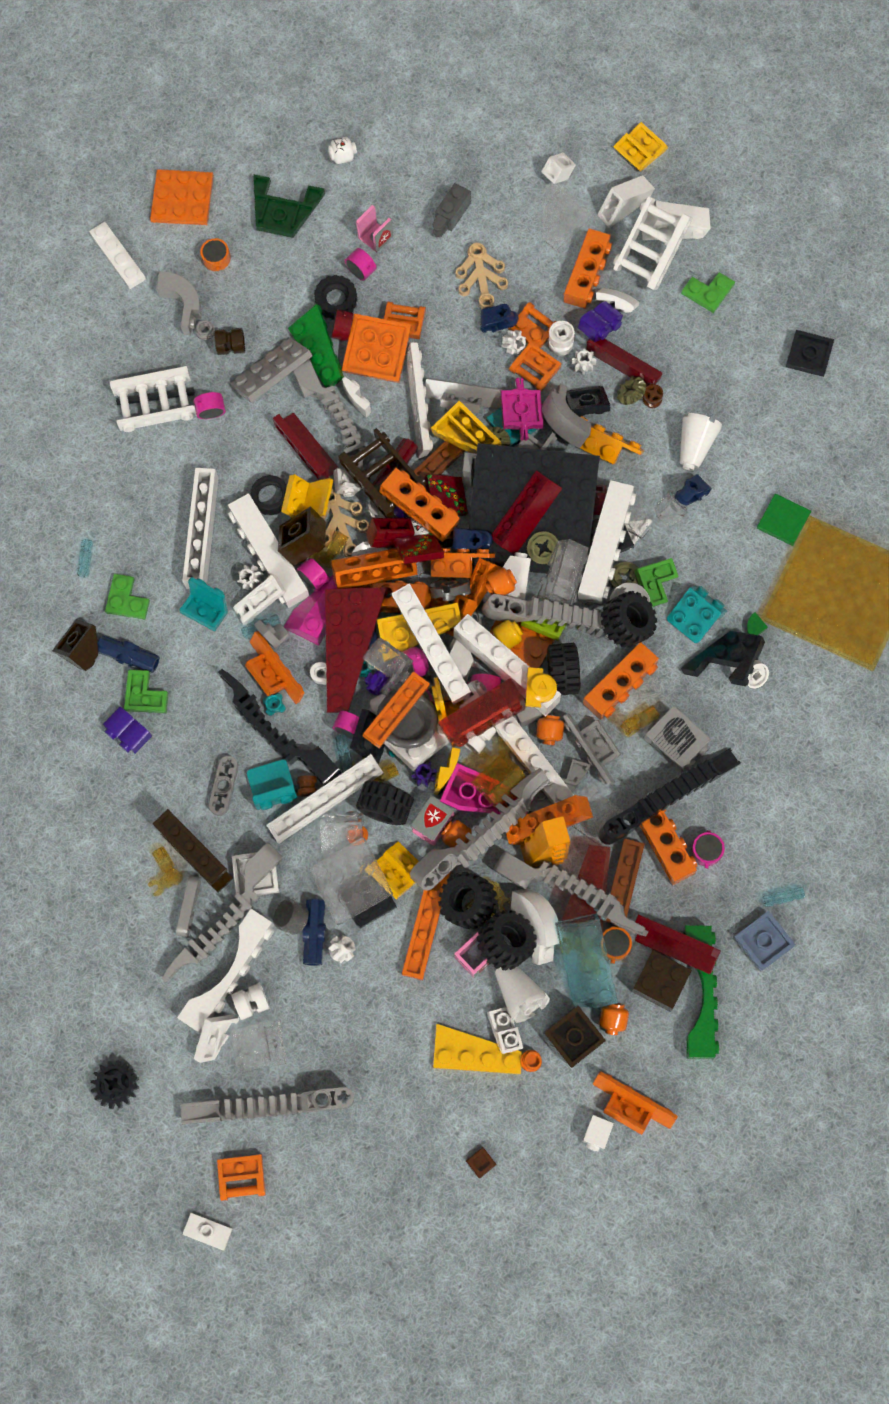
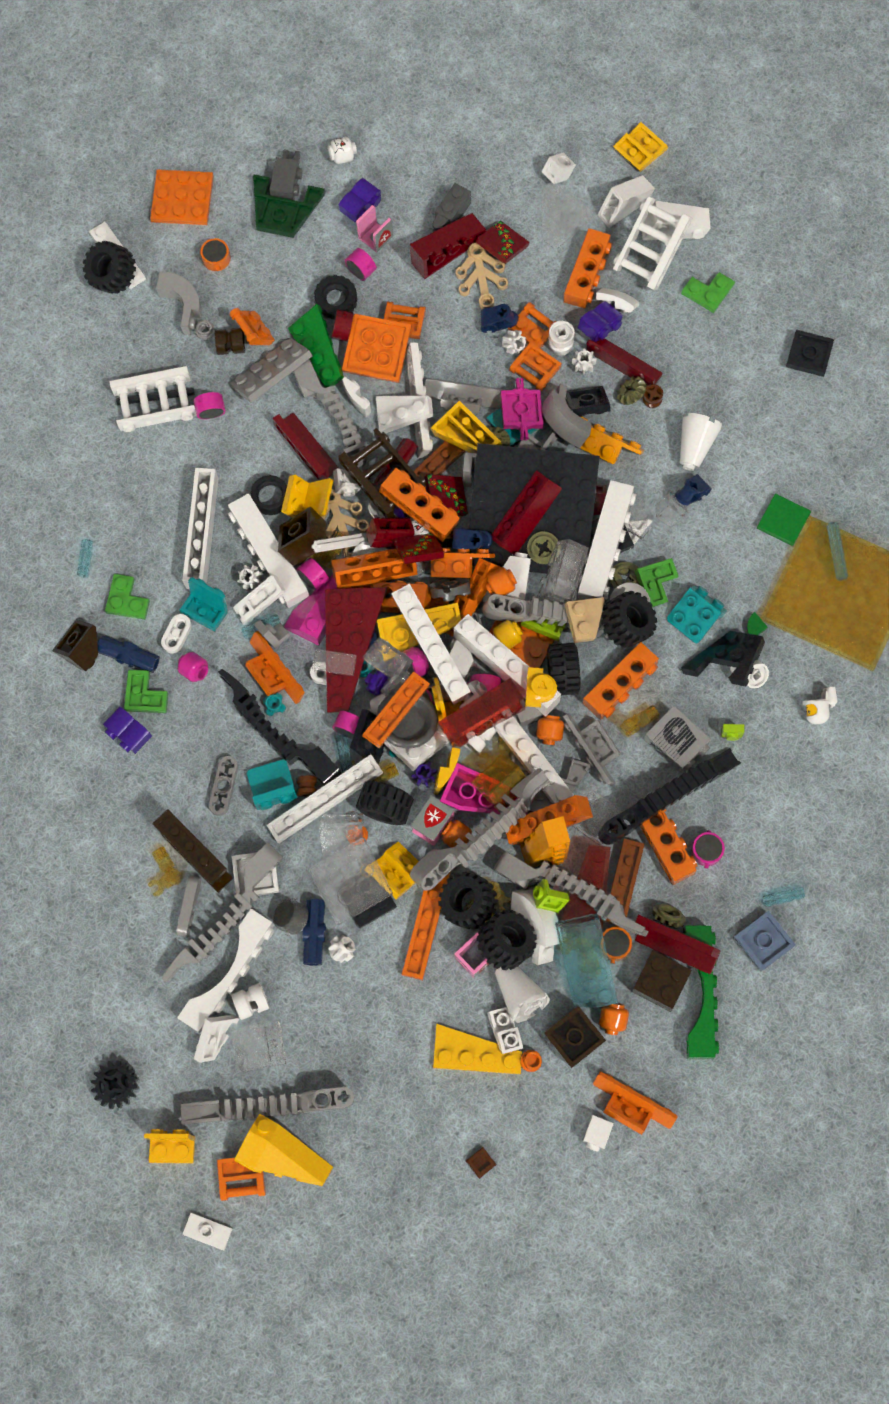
(97, 263): none -> black tyre
(171, 1148): none -> yellow bracket
(175, 634): none -> white plate
(193, 667): none -> dark pink head
(252, 326): none -> orange plate
(277, 1151): none -> yellow wedge
(286, 176): none -> dark grey hinge
(334, 662): none -> clear plate
(339, 542): none -> white axle
(359, 199): none -> dark purple brick
(402, 411): none -> white wing
(445, 245): none -> dark red wedge
(502, 242): none -> dark red tile
(549, 899): none -> lime bracket
(584, 618): none -> tan wing
(668, 915): none -> olive gear
(732, 731): none -> lime plate
(818, 709): none -> white piece
(837, 551): none -> clear light blue axle

